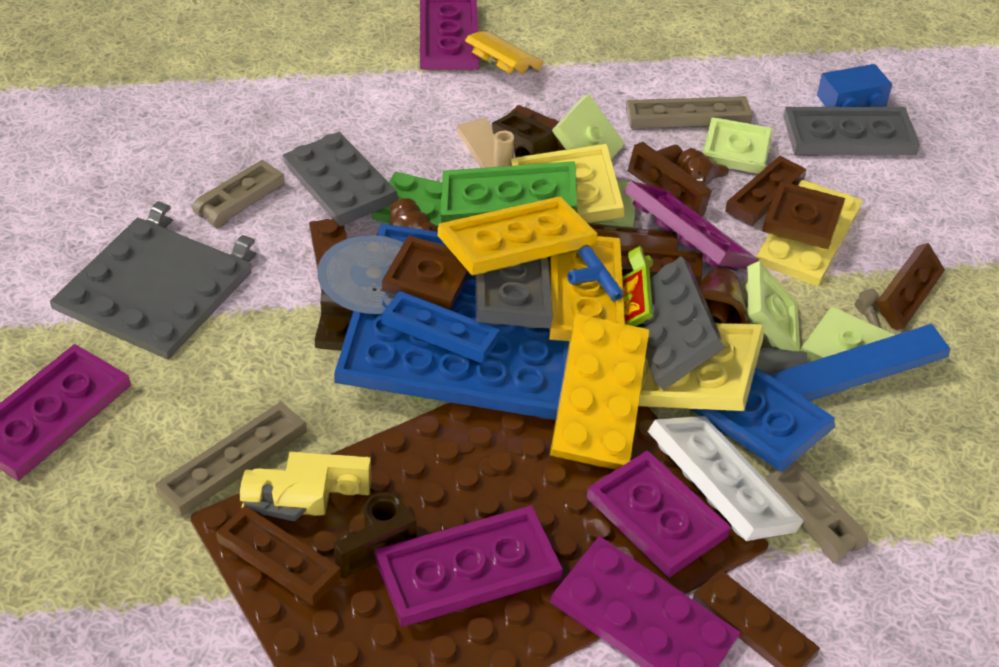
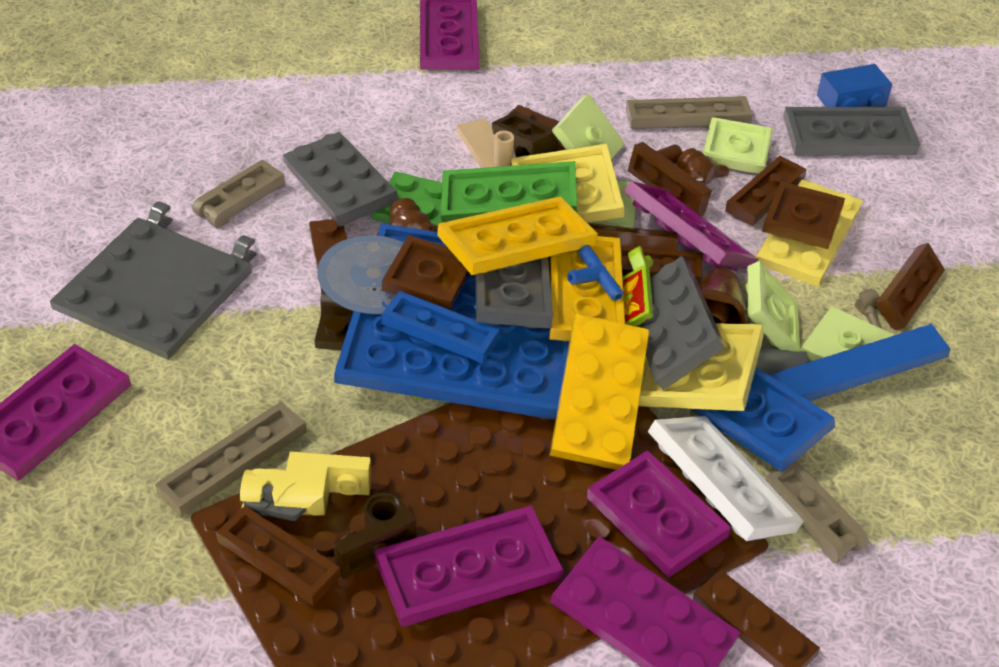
(508, 55): yellow slope -> none

